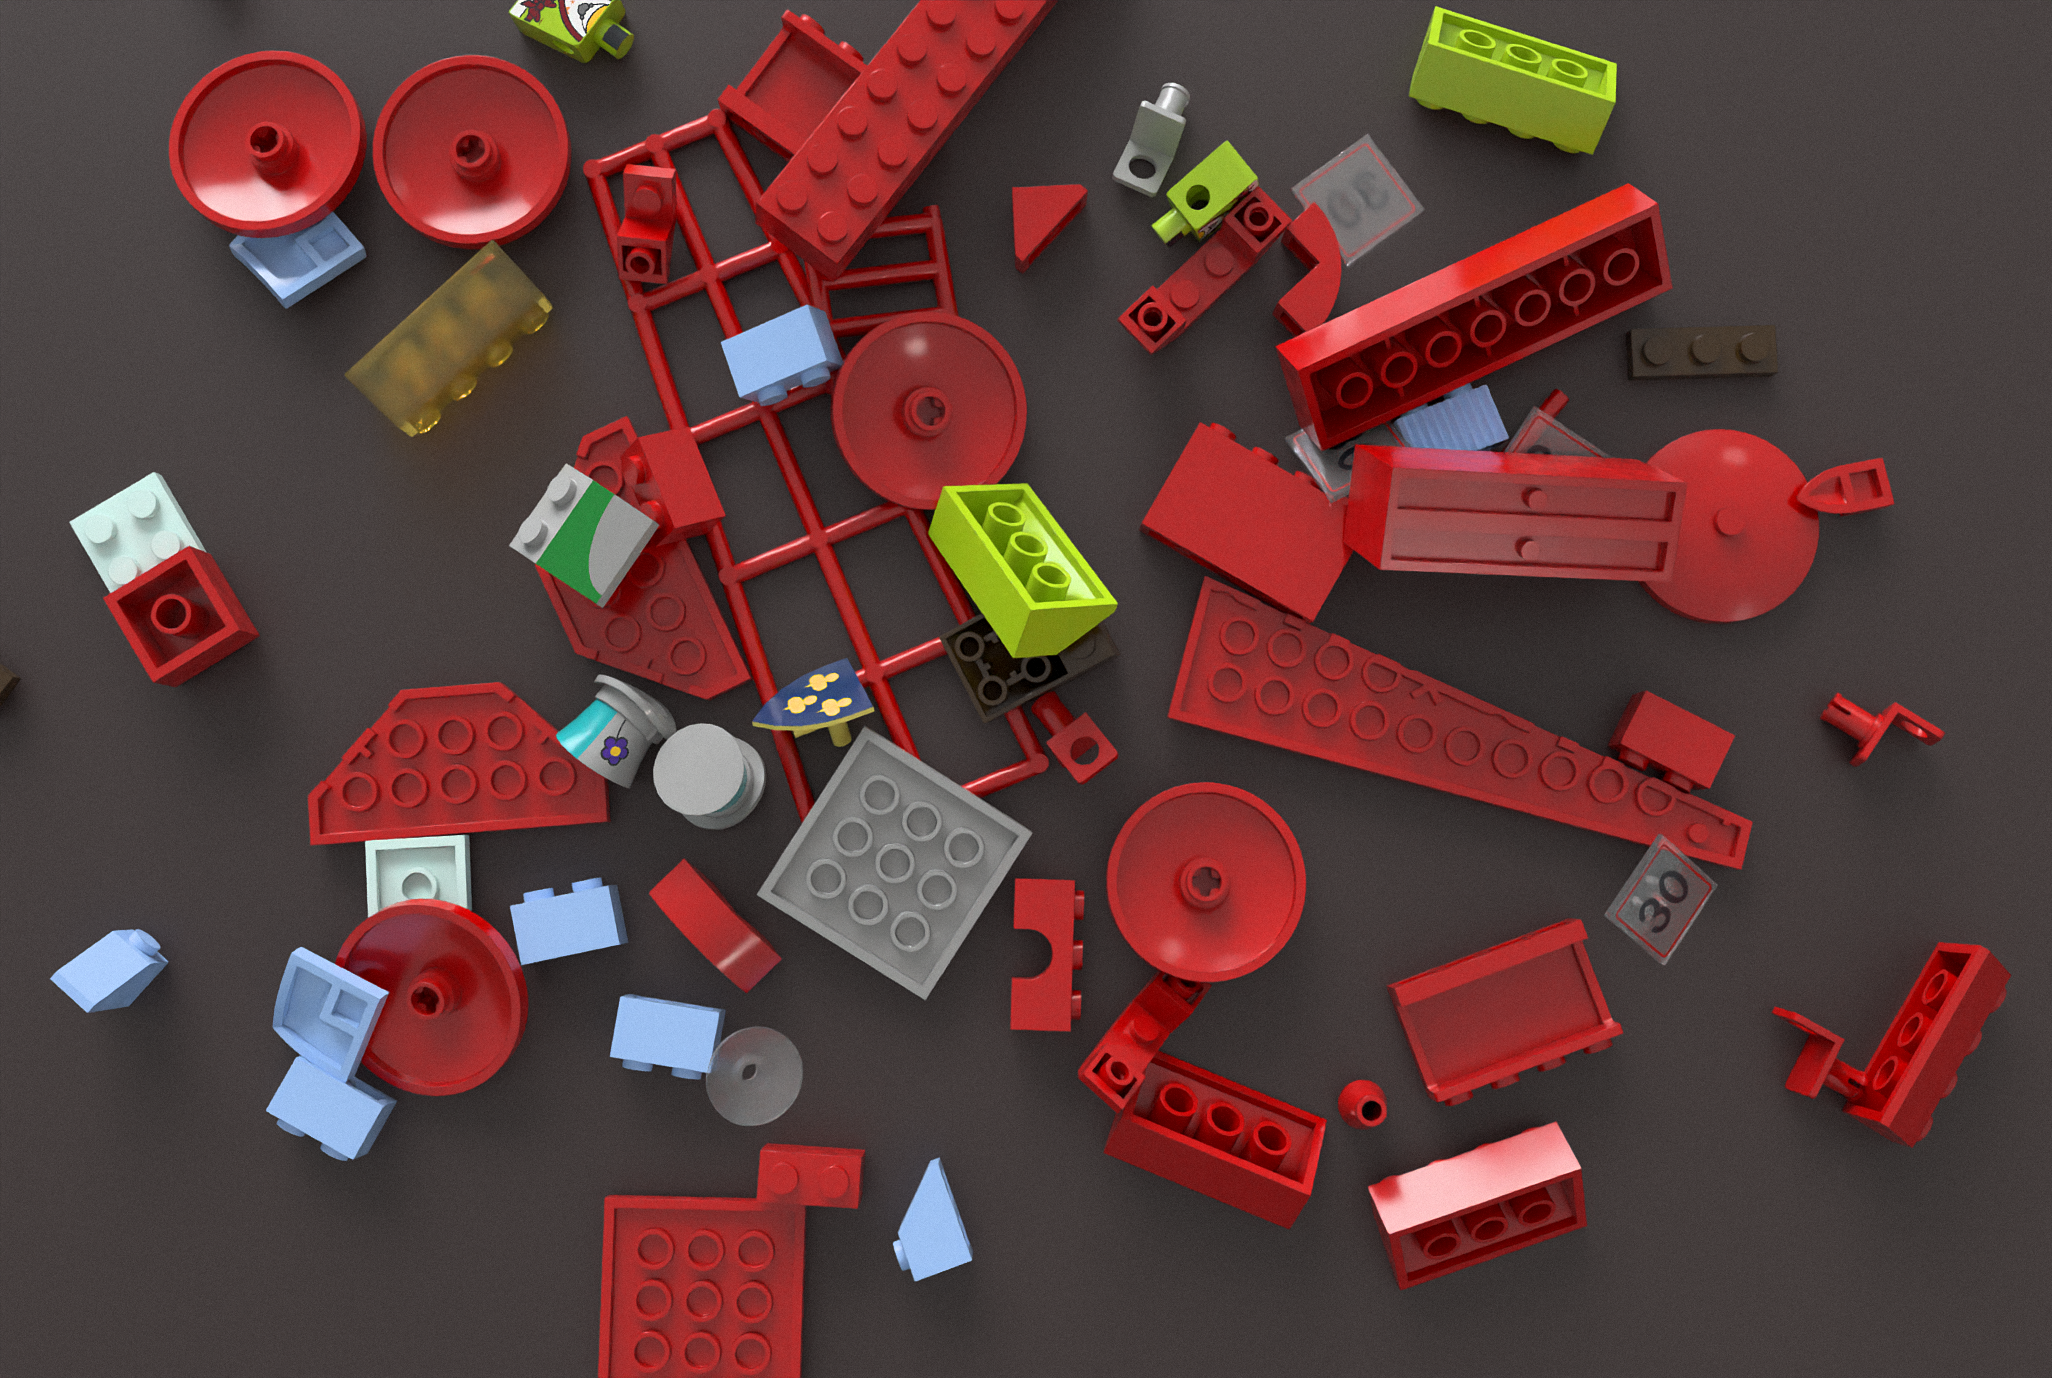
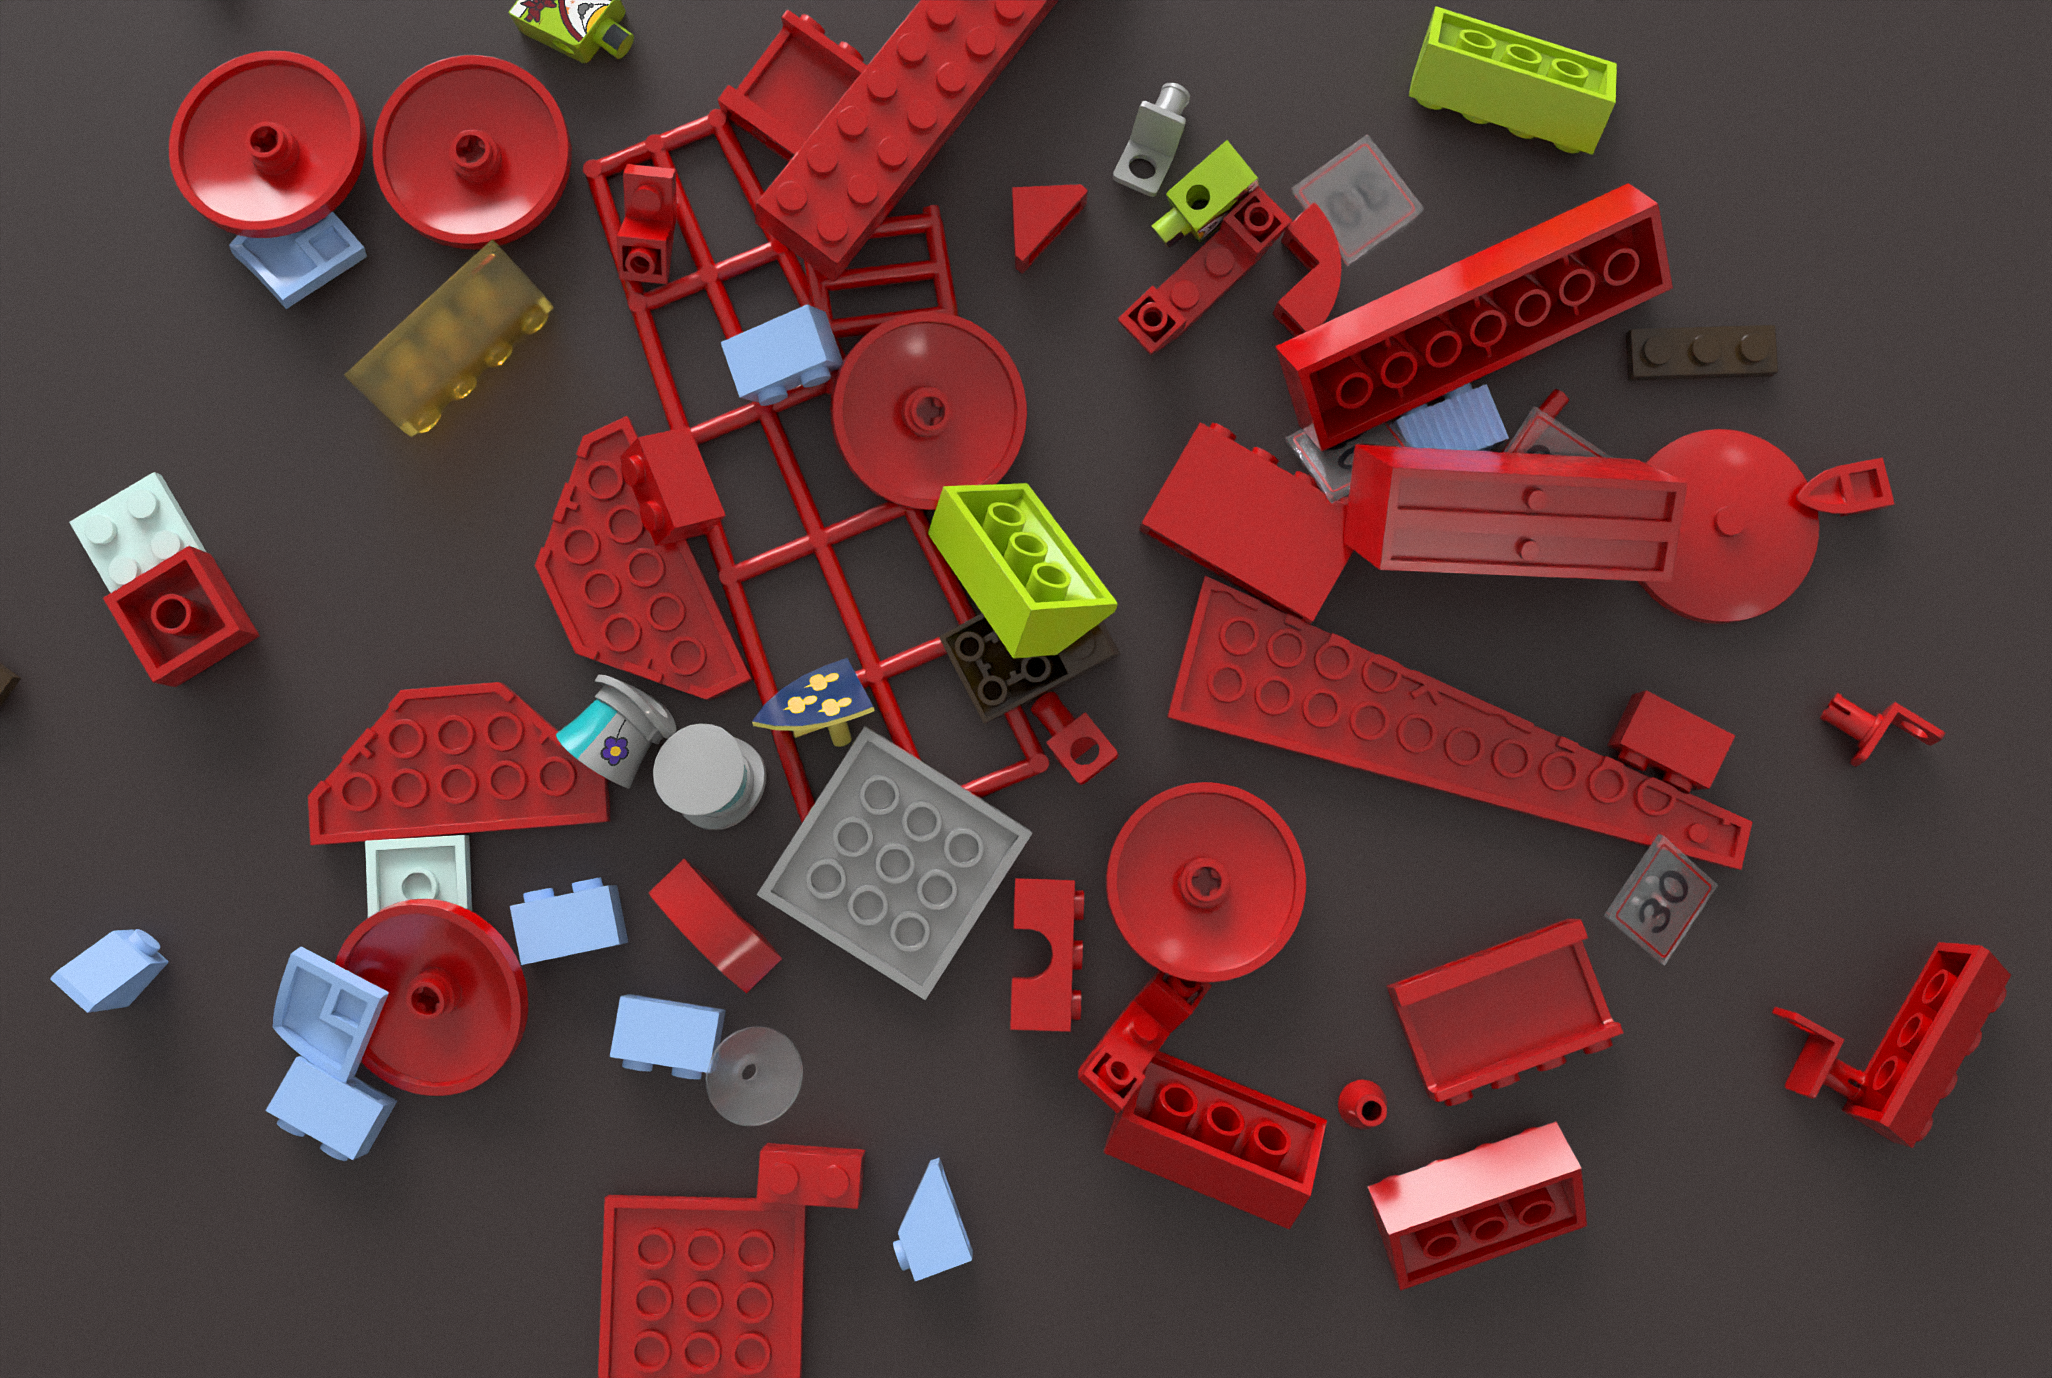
(584, 535): light grey slope -> none

